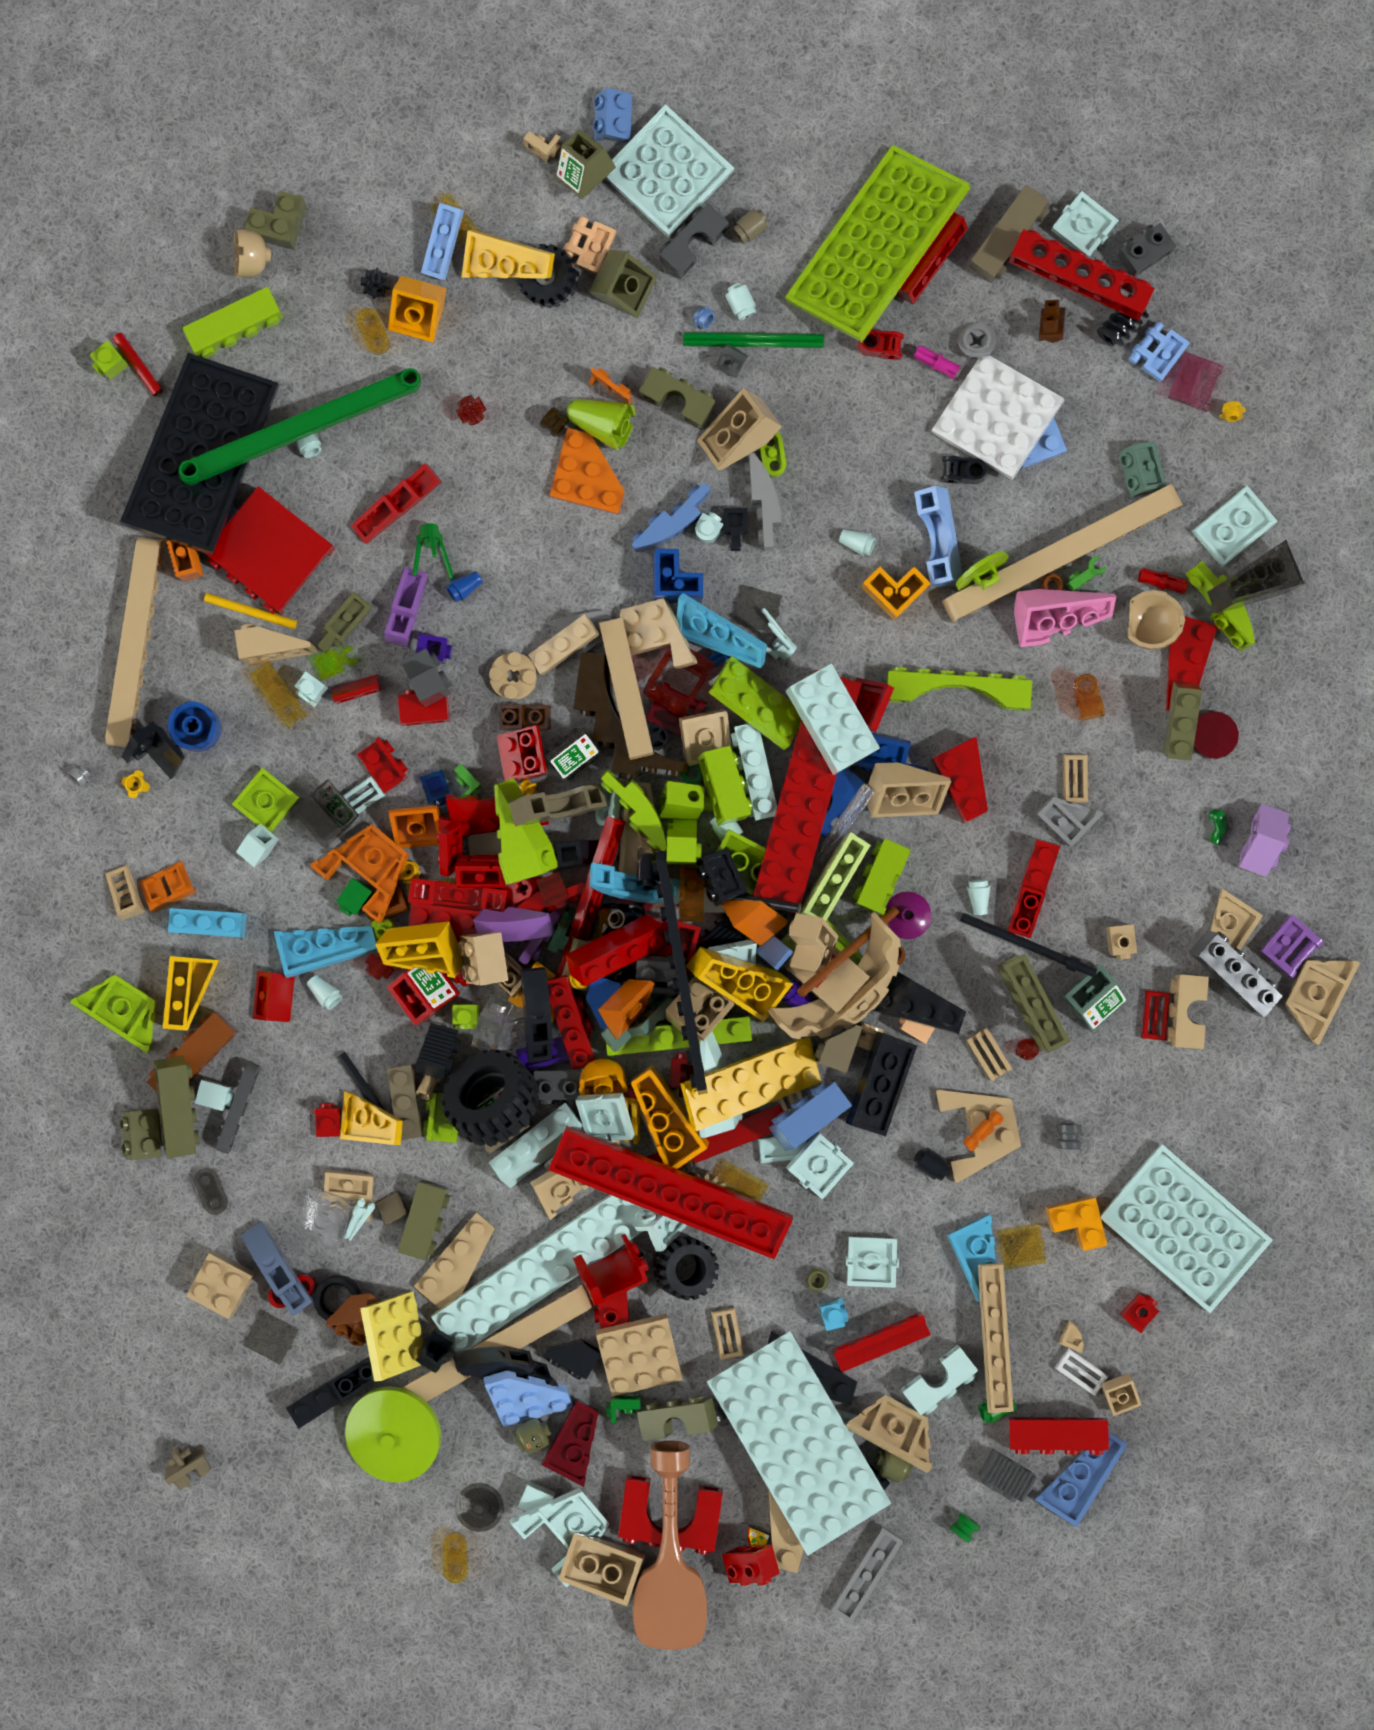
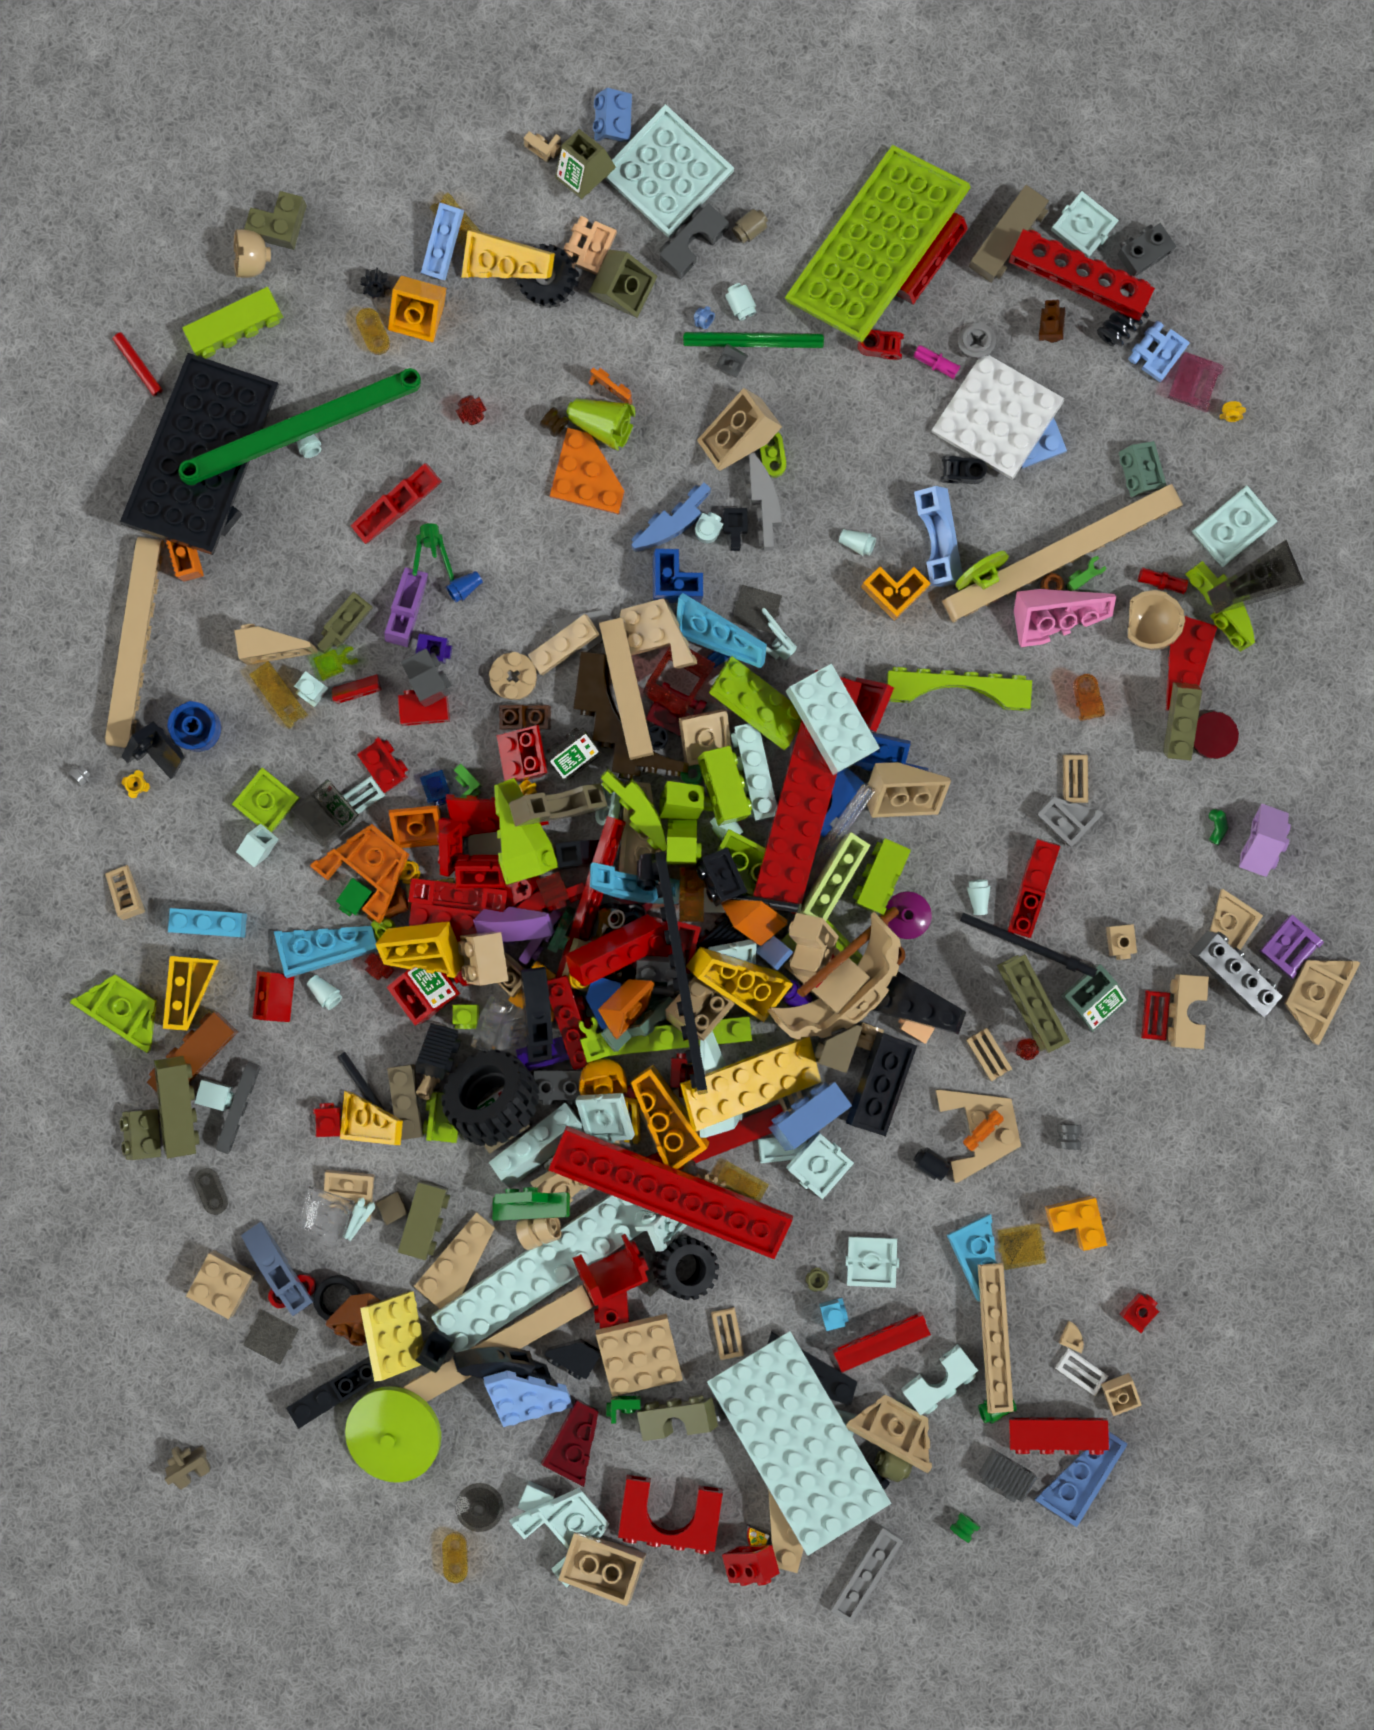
(108, 360): lime brick -> none
(178, 883): orange piece -> none
(251, 611): yellow bar -> none
(269, 550): red panel -> none
(530, 1205): none -> green bracket
(532, 1436): olive head -> none
(535, 1232): none -> tan wheel
(593, 1044): none -> lime plate
(661, 385): olive arch -> none
(670, 1593): nougat piece -> none
(967, 784): red wedge -> none
(1185, 1228): light aqua plate -> none

